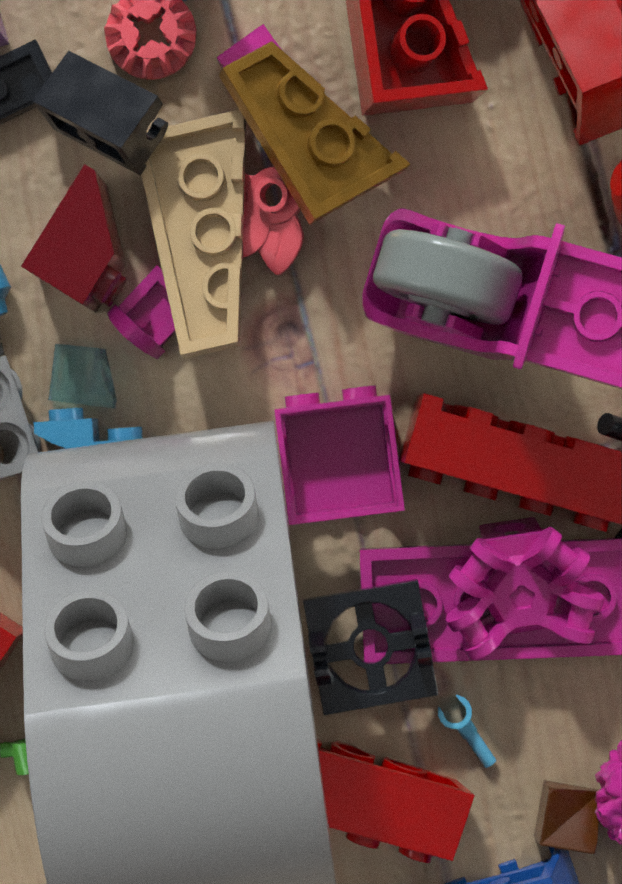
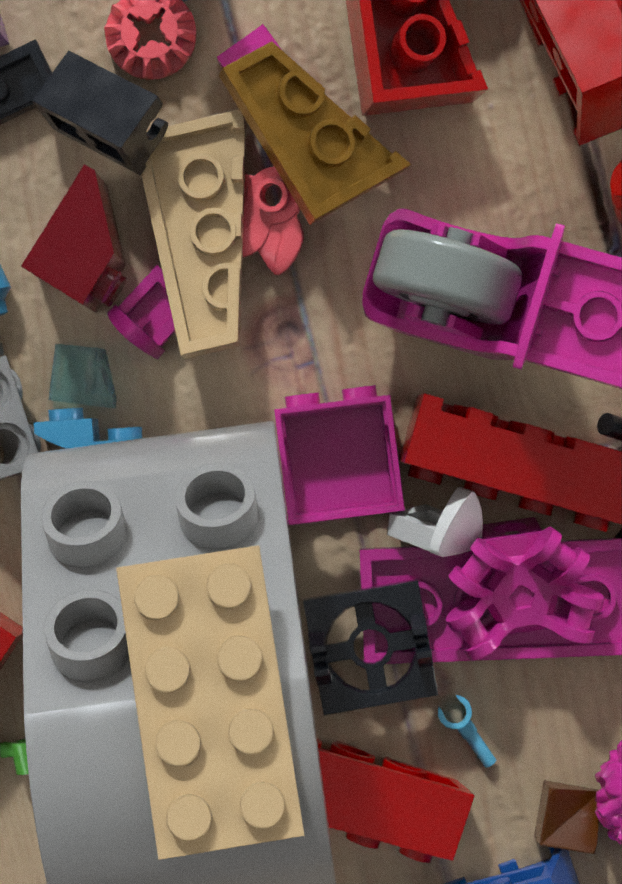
(209, 702): none -> tan plate
(437, 530): none -> white tile

